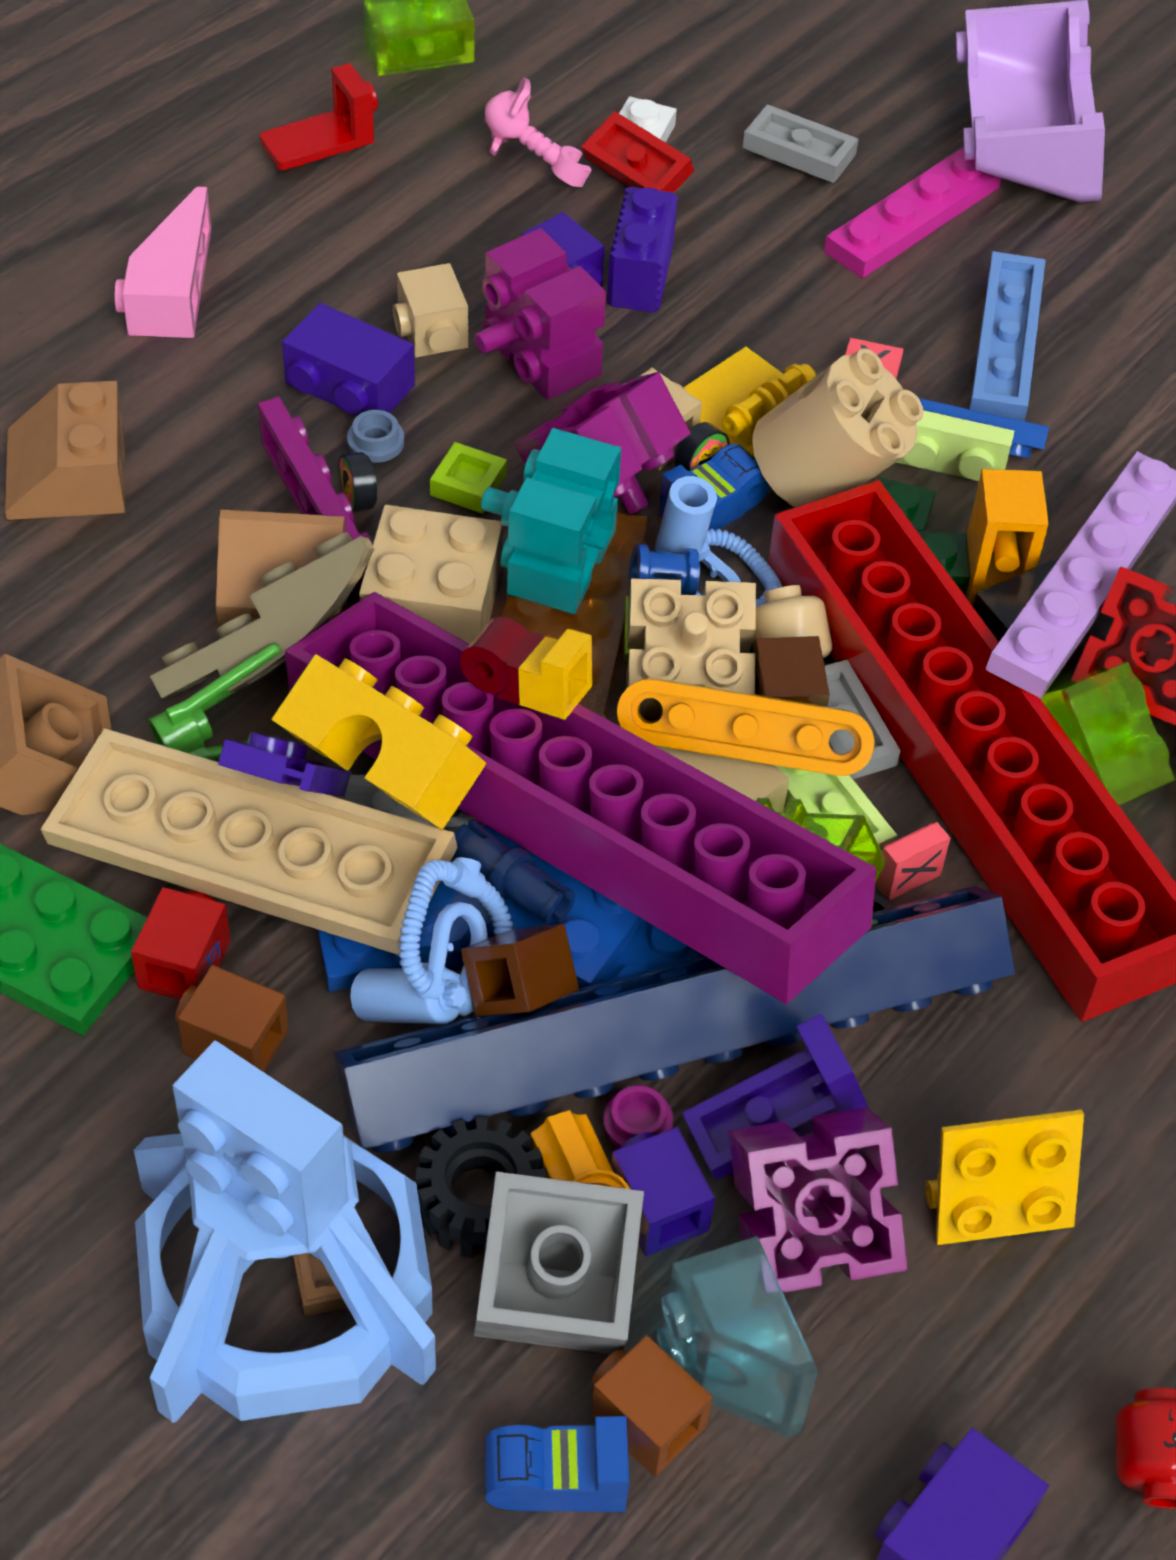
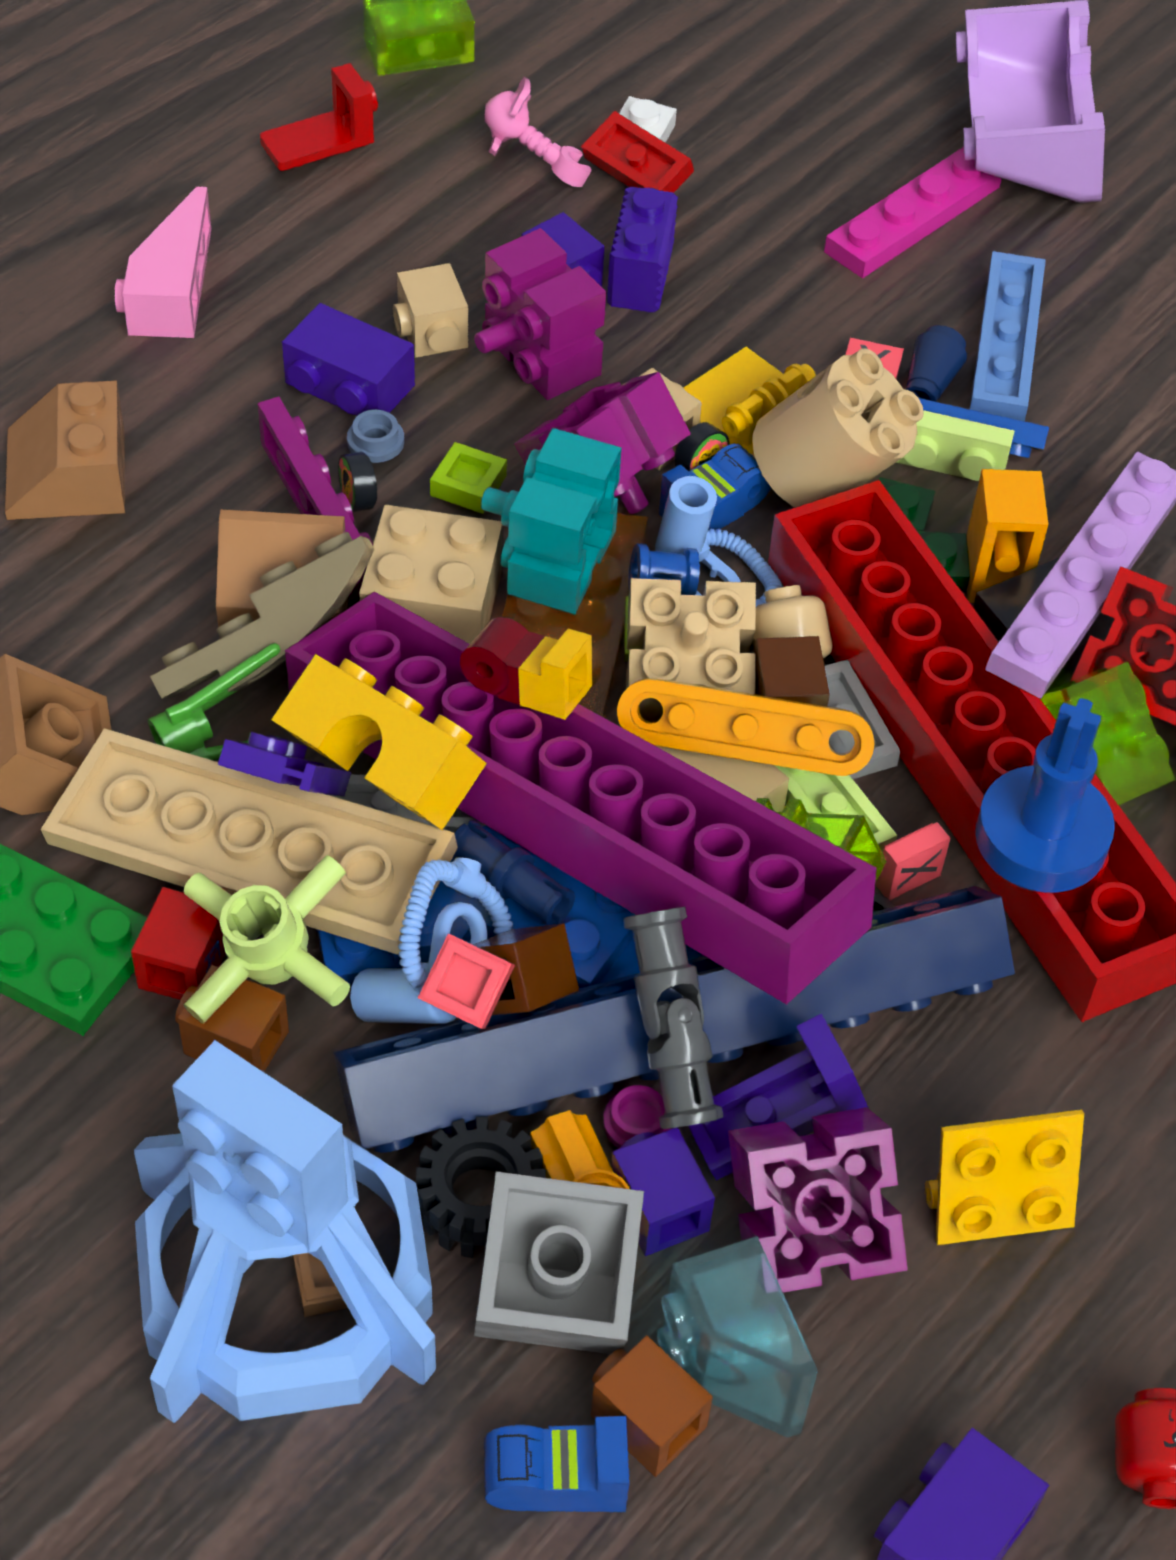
(285, 941): none -> yellowish green bar
(466, 981): none -> coral tile
(677, 1041): none -> dark grey piece
(800, 143): light grey plate -> none
(935, 361): none -> dark blue cone
(1047, 820): none -> blue piece

